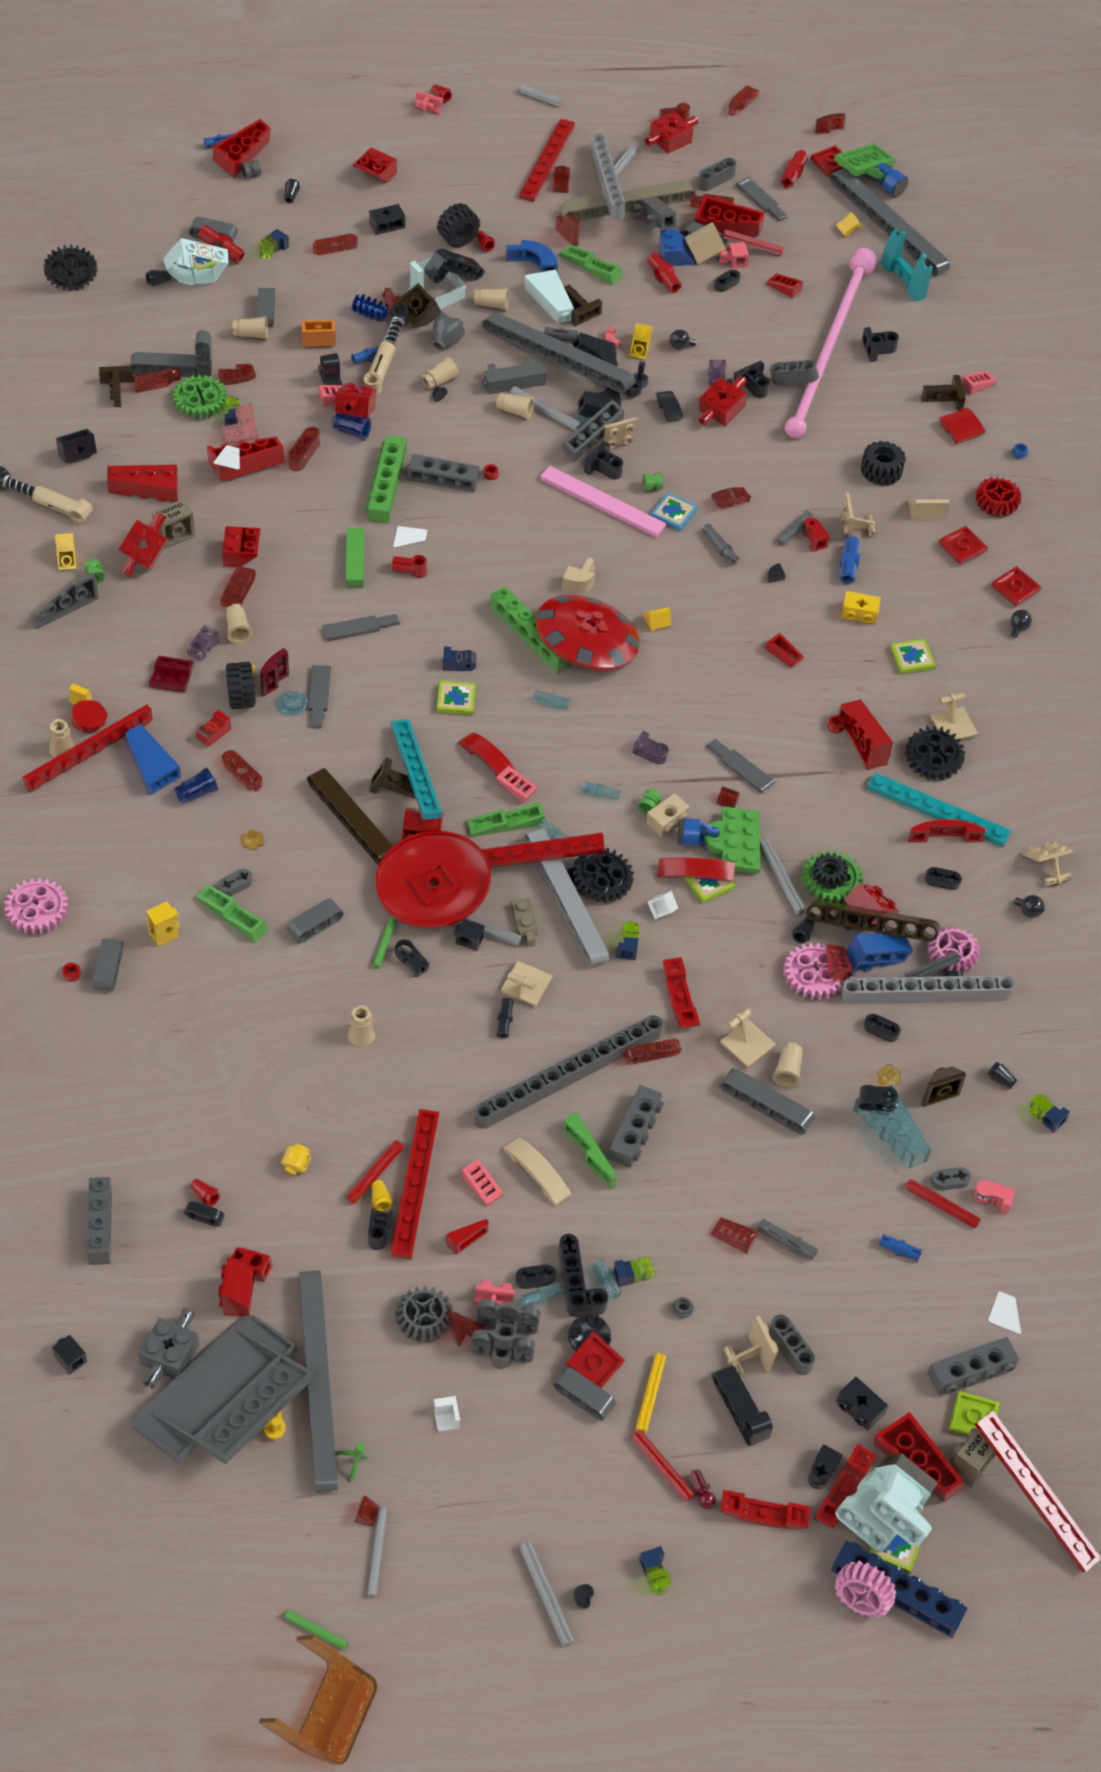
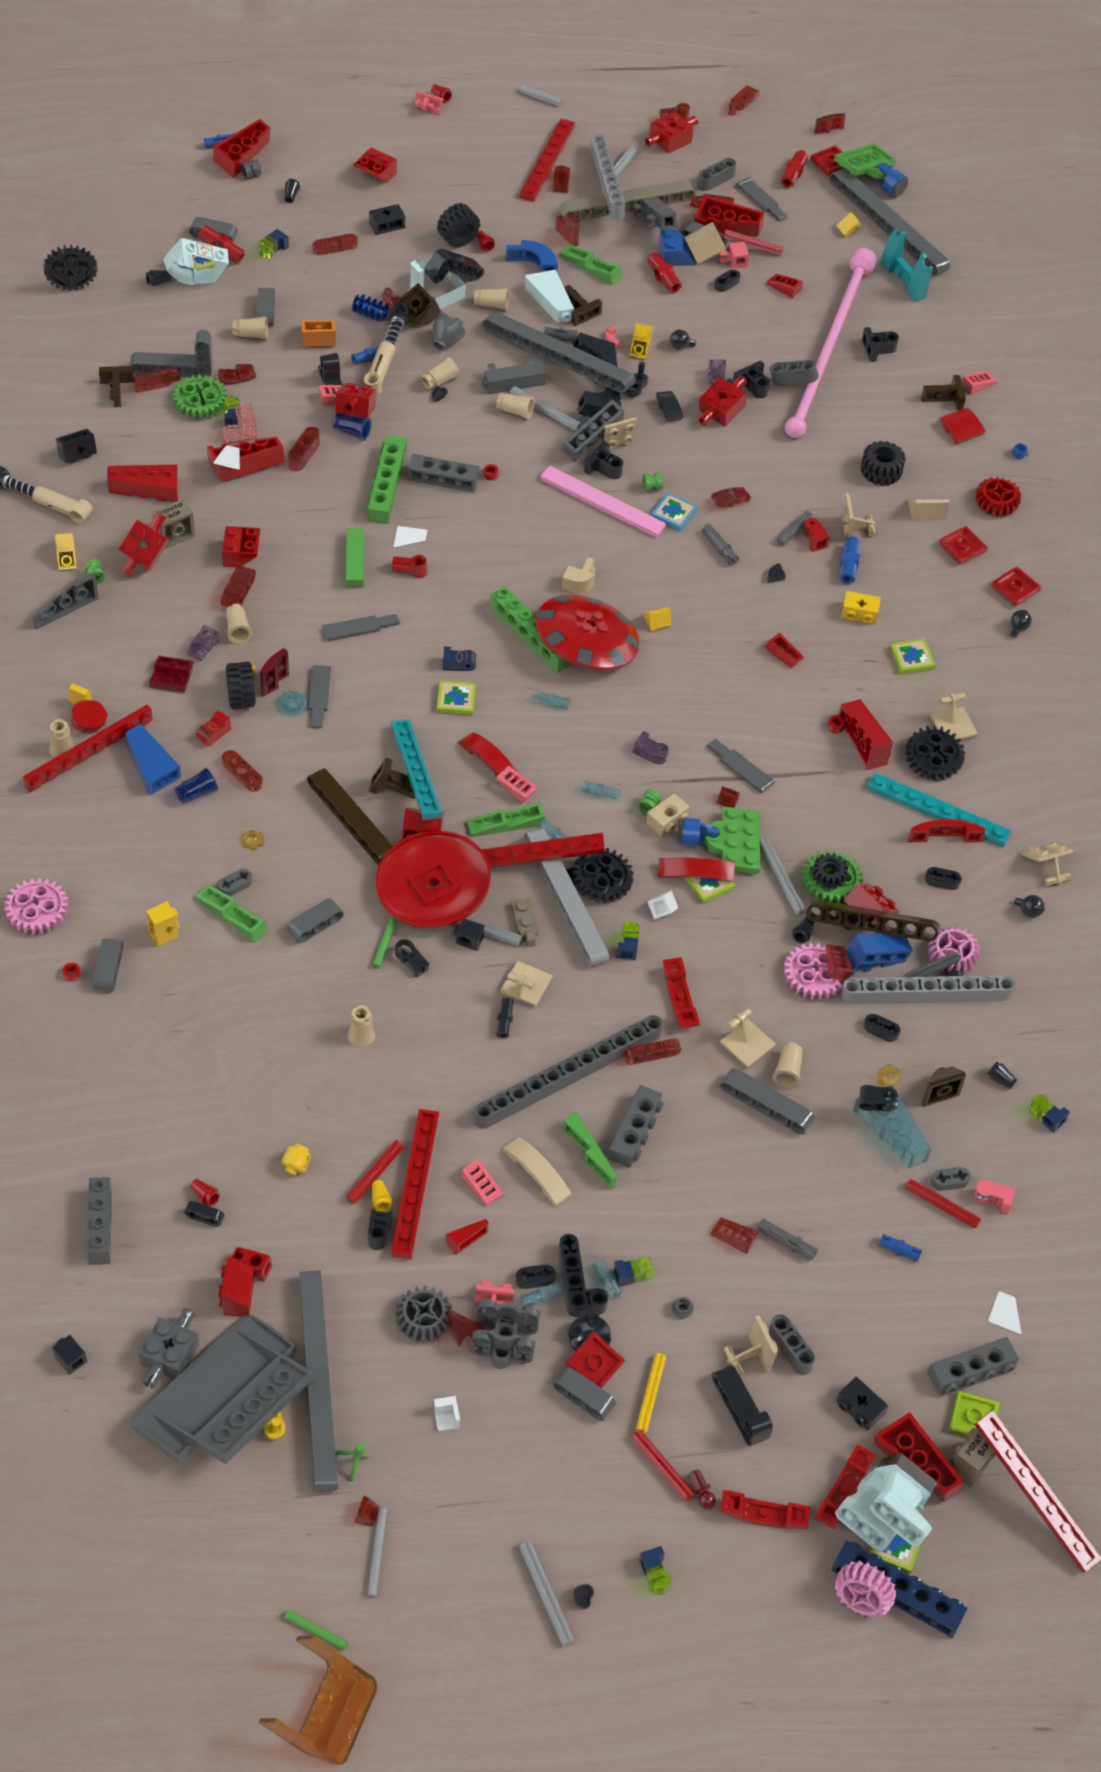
(824, 1465): black piece -> none

